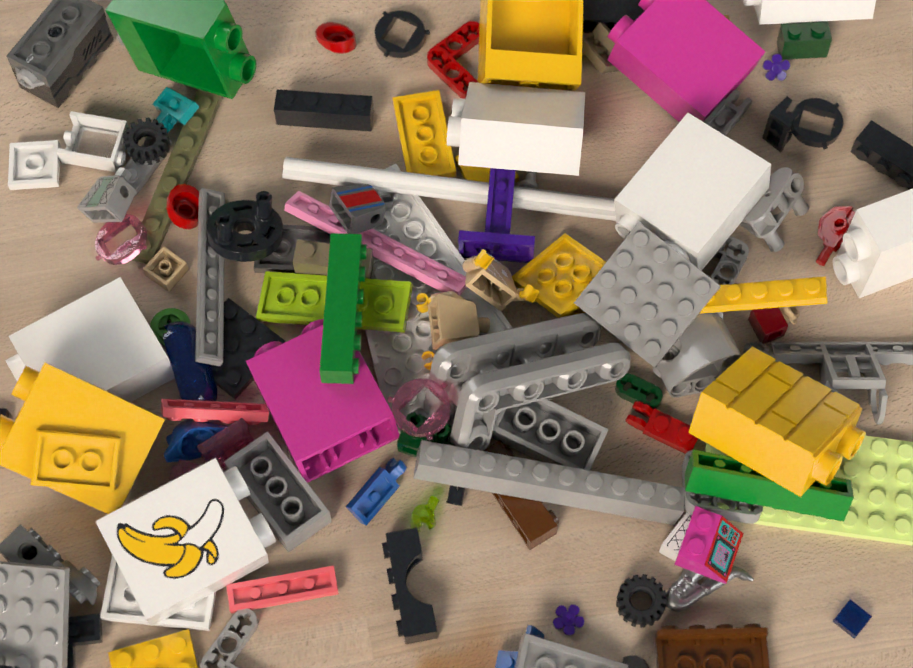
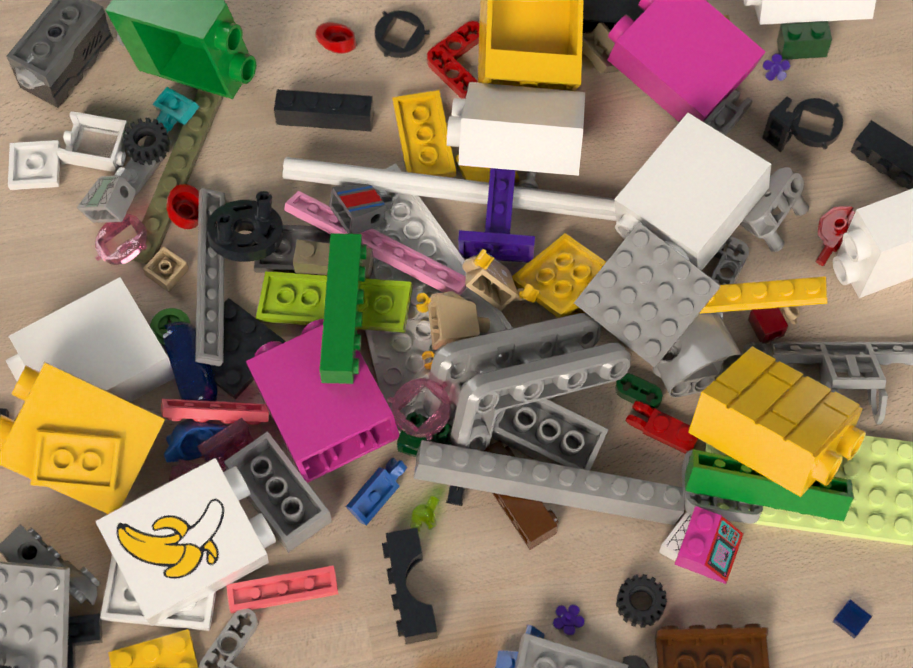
(687, 590): flat silver piece -> none

